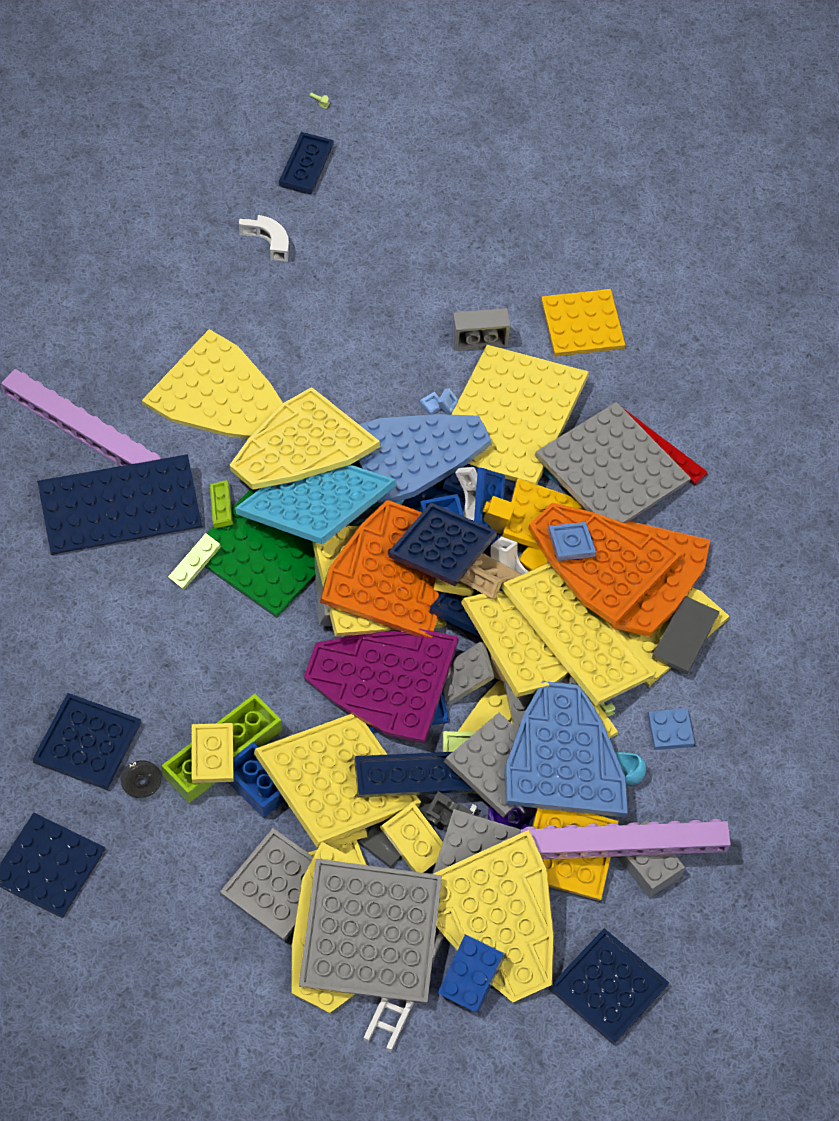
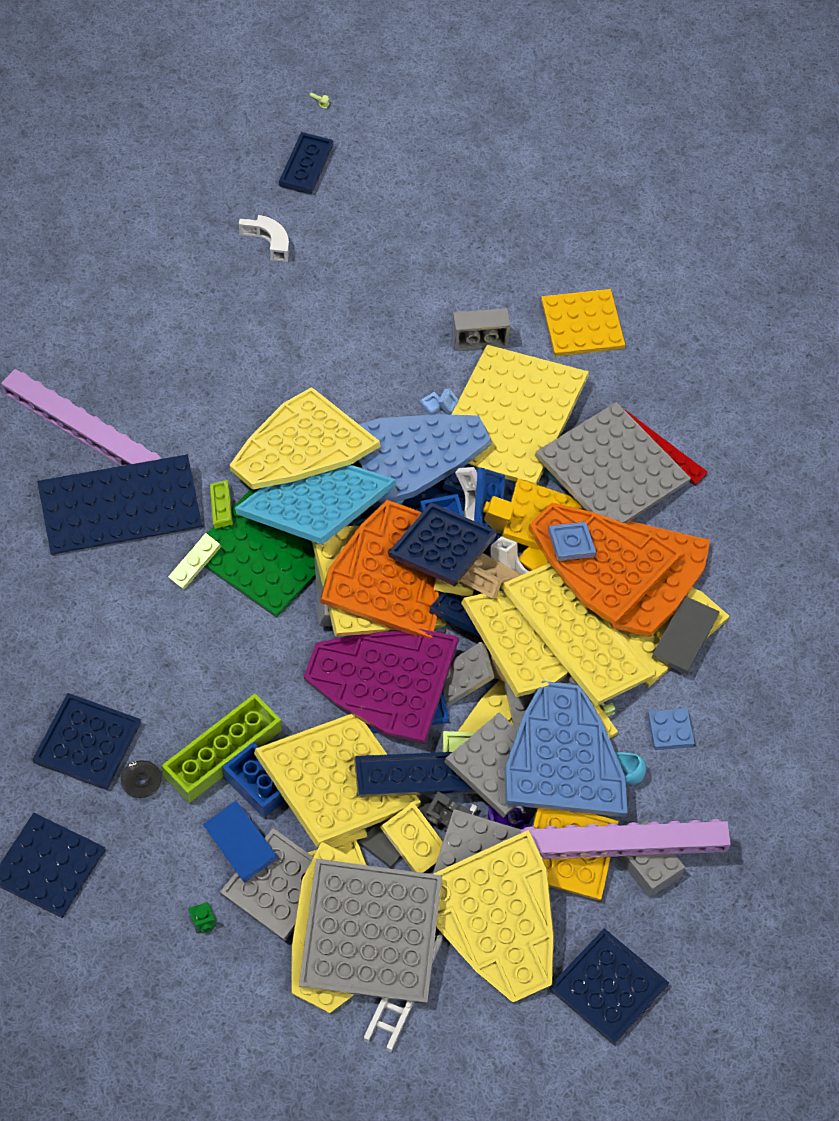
(202, 918): none -> green bracket
(212, 753): light yellow plate -> none
(215, 390): light yellow piece -> none
(240, 841): none -> blue tile
(471, 973): blue brick -> none

